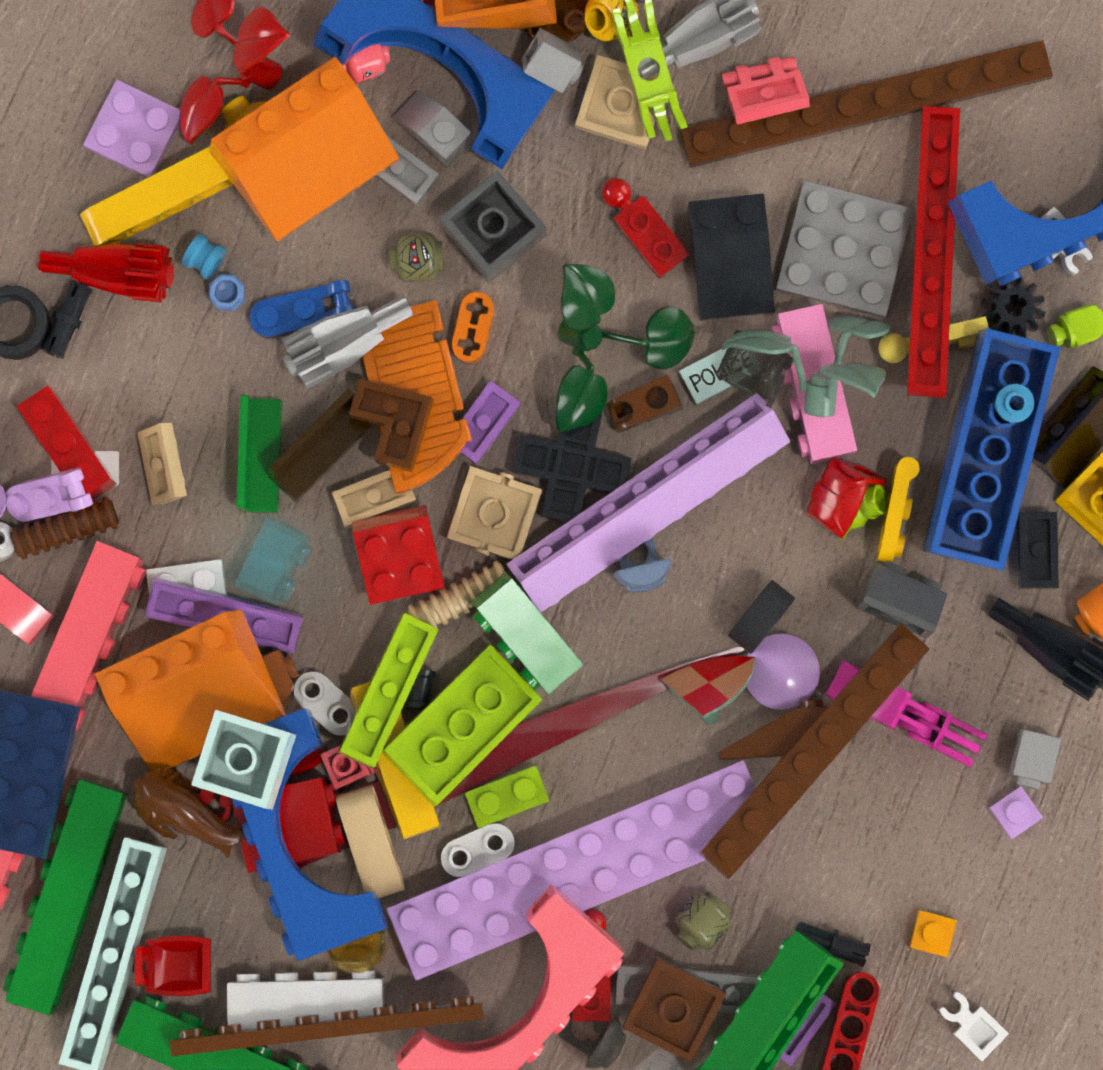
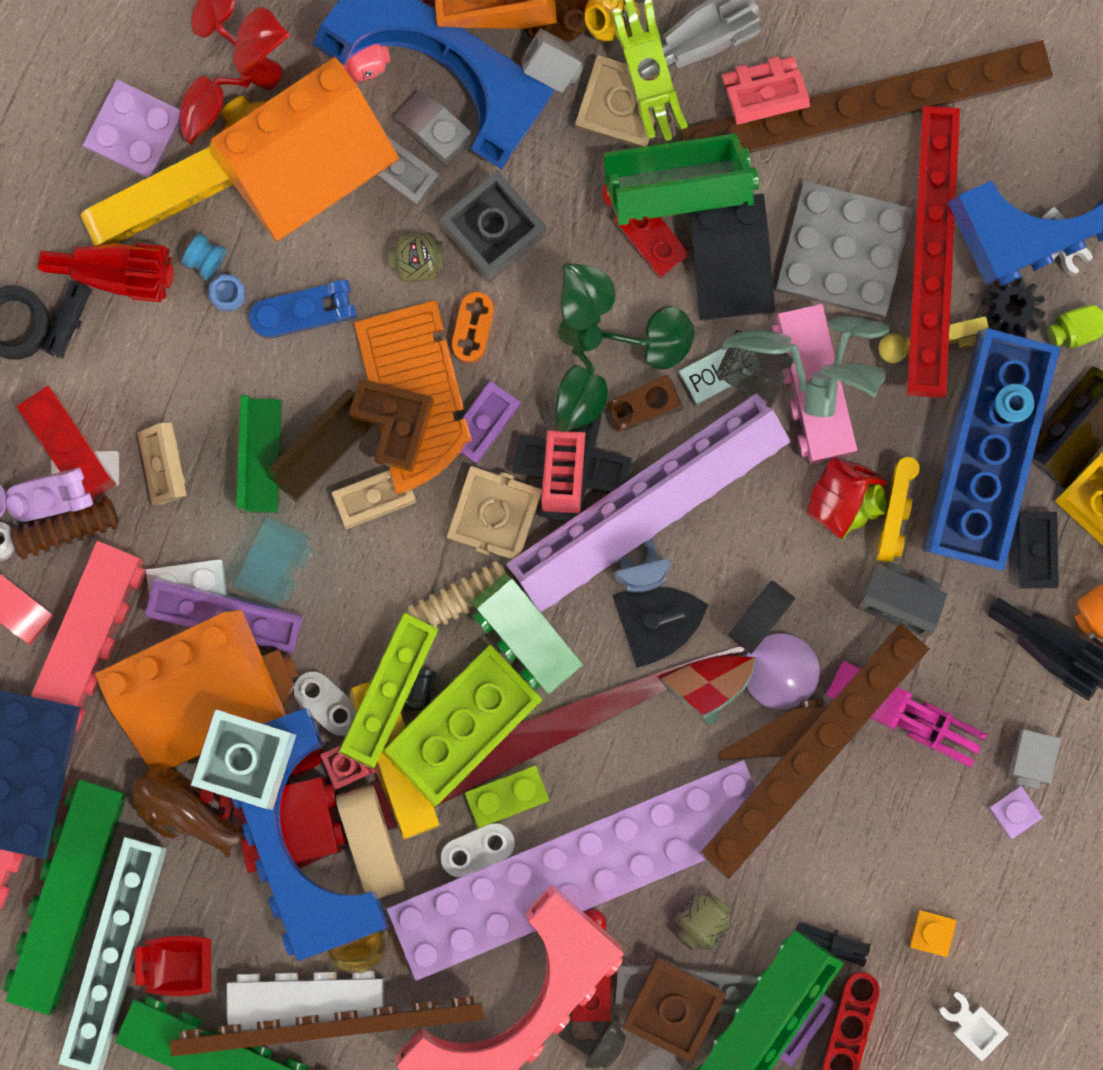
(339, 340): light grey piece -> none
(397, 554): red brick -> none
(561, 502): none -> coral slope
(658, 621): none -> black shield
(679, 177): none -> green door

